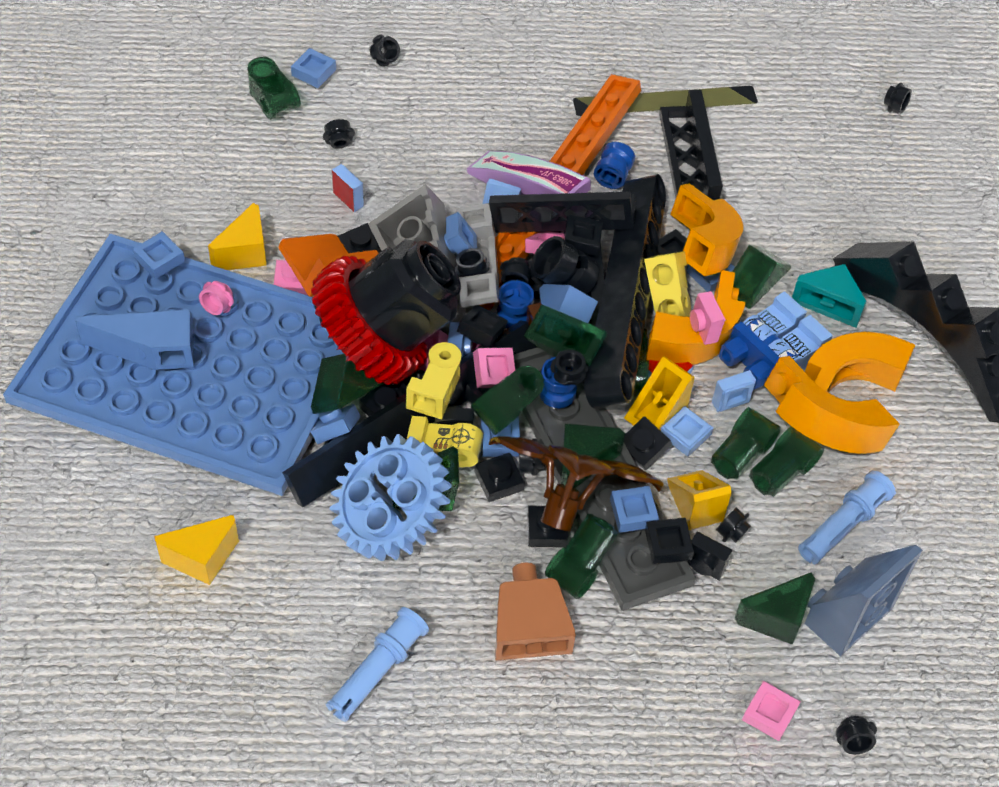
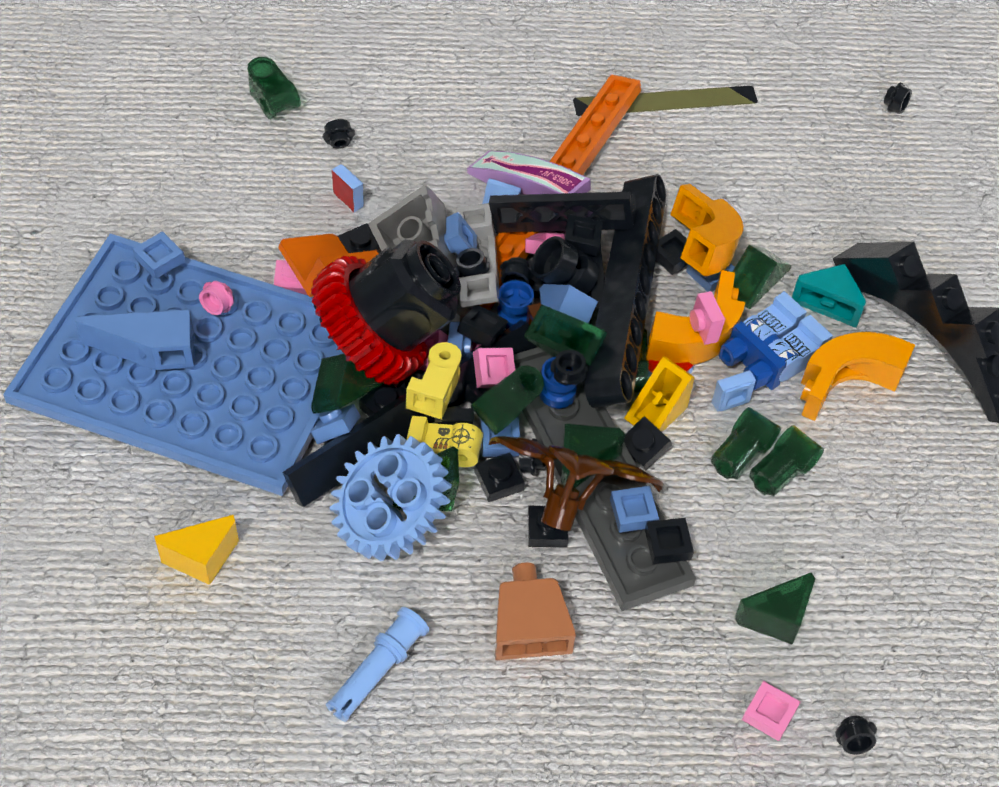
(240, 243): yellow slope -> none
(313, 68): medium blue plate -> none
(391, 50): black plate -> none
(577, 563): clear green piece -> none
(614, 165): blue wheel -> none
(669, 283): light yellow leg -> none
(687, 431): light blue tile -> none
(697, 134): black fence -> none
(700, 498): yellow slope -> none
(709, 556): black plate -> none
(734, 525): black plate -> none
(829, 420): light orange arch -> none
(856, 507): light blue pin -> none
(860, 597): sand blue slope -> none

